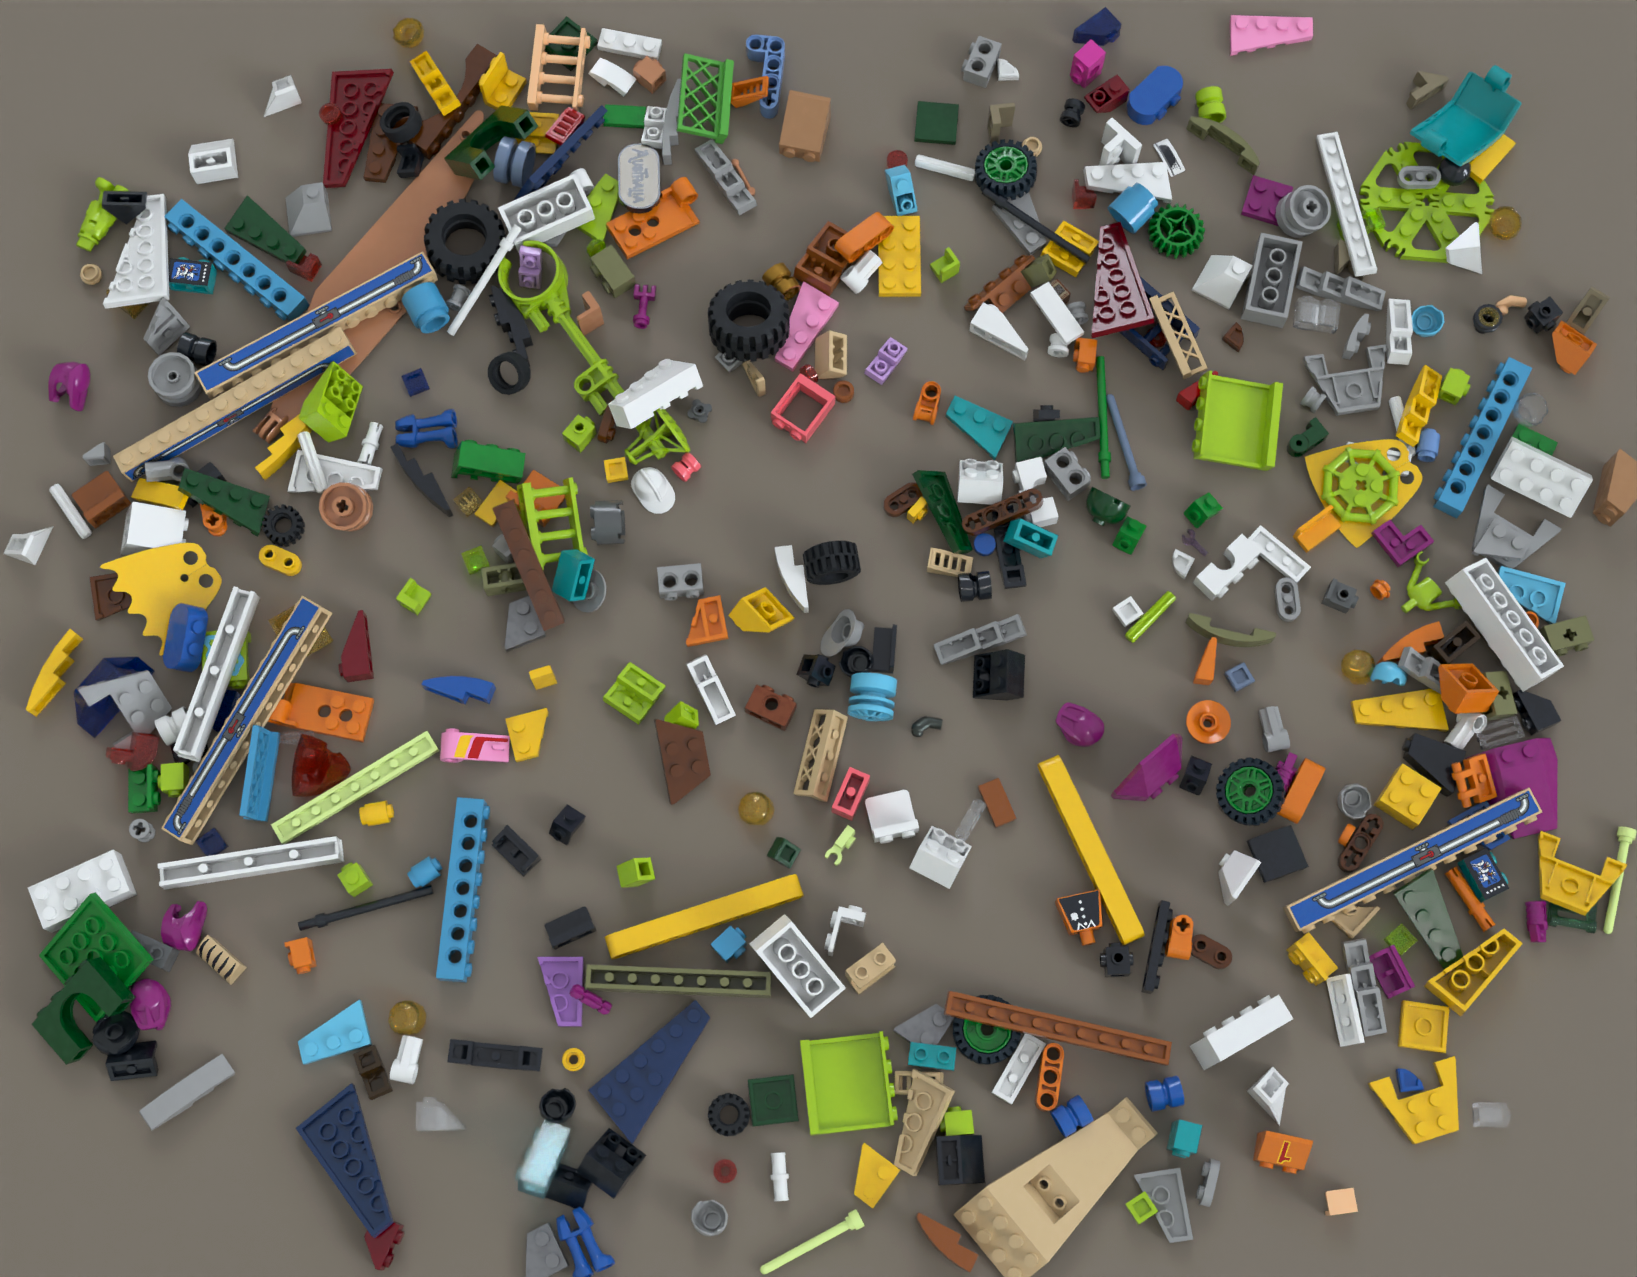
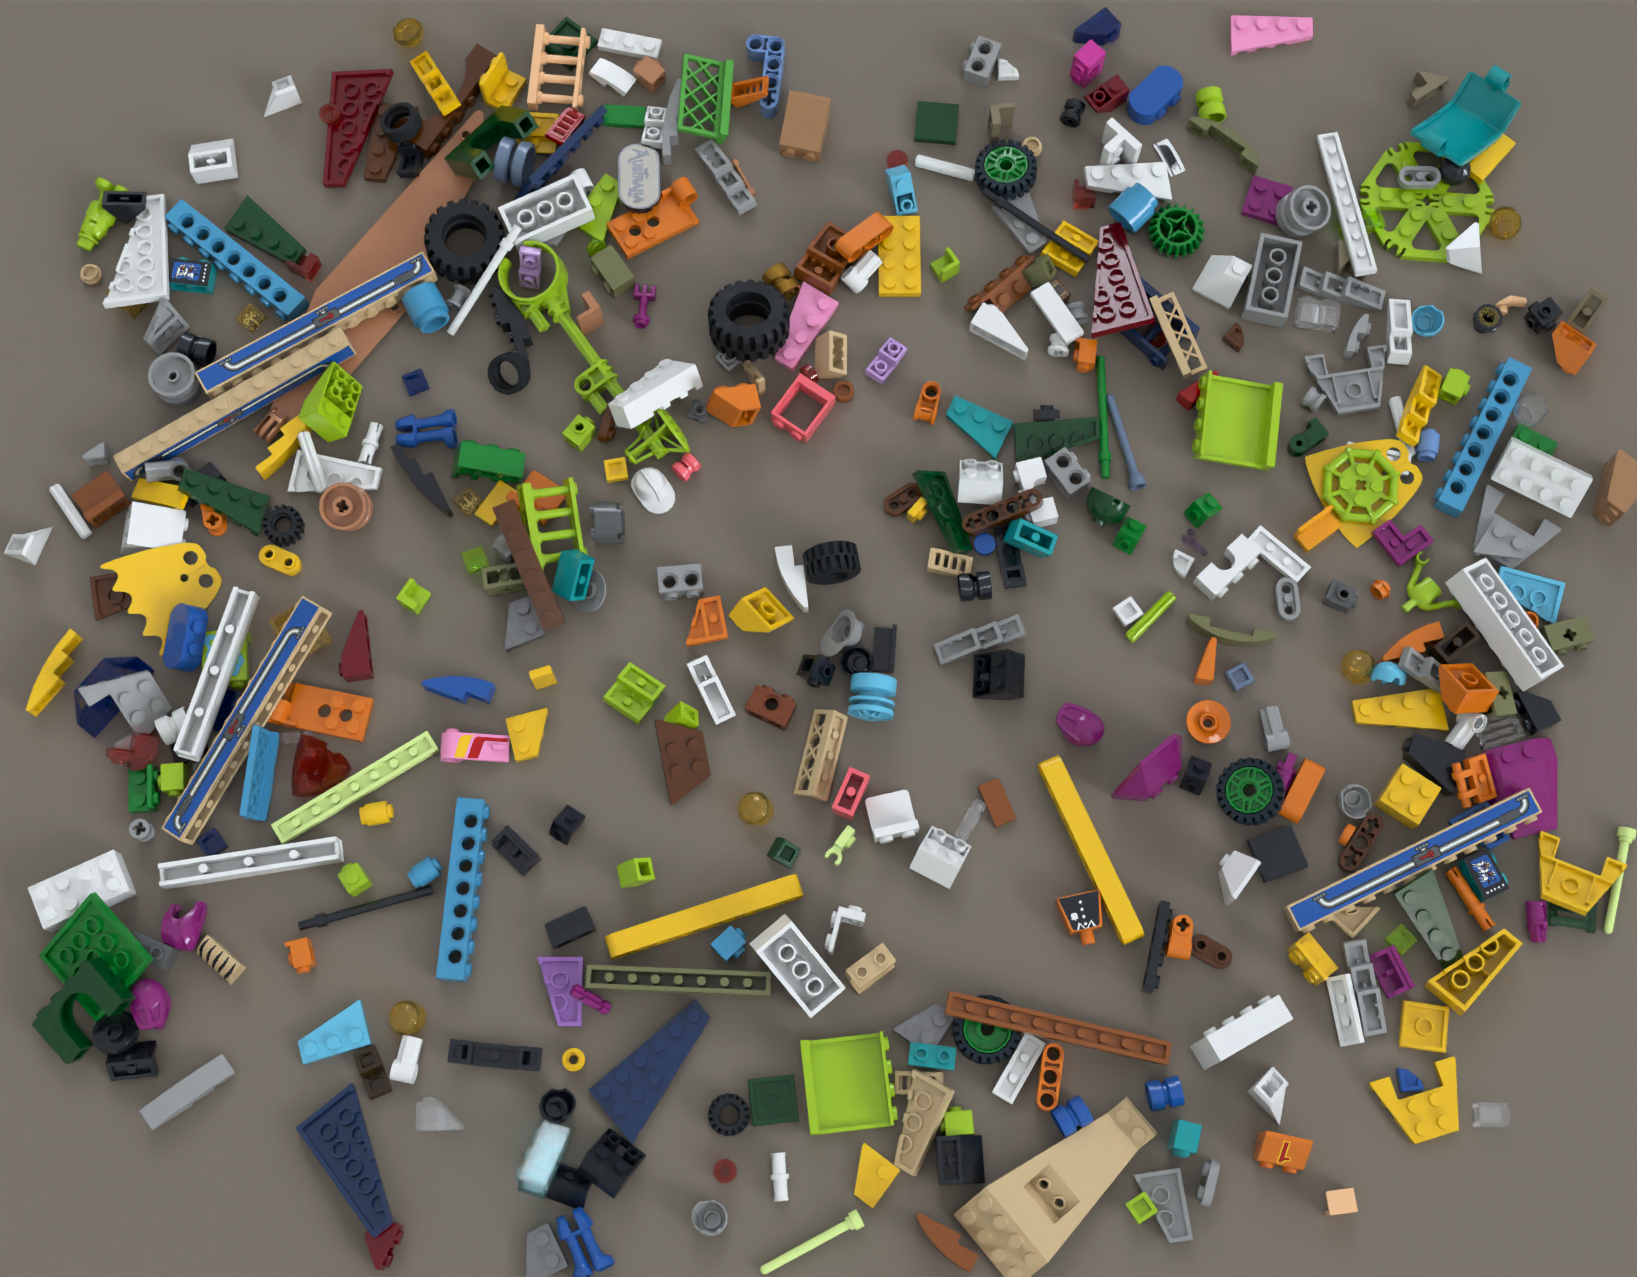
(75, 381): magenta helmet -> none
(251, 318): none -> clear yellow tile
(308, 210): light grey slope -> none
(734, 404): none -> orange slope
(924, 723): pearl dark grey arm -> none
(1114, 968): black brick -> none

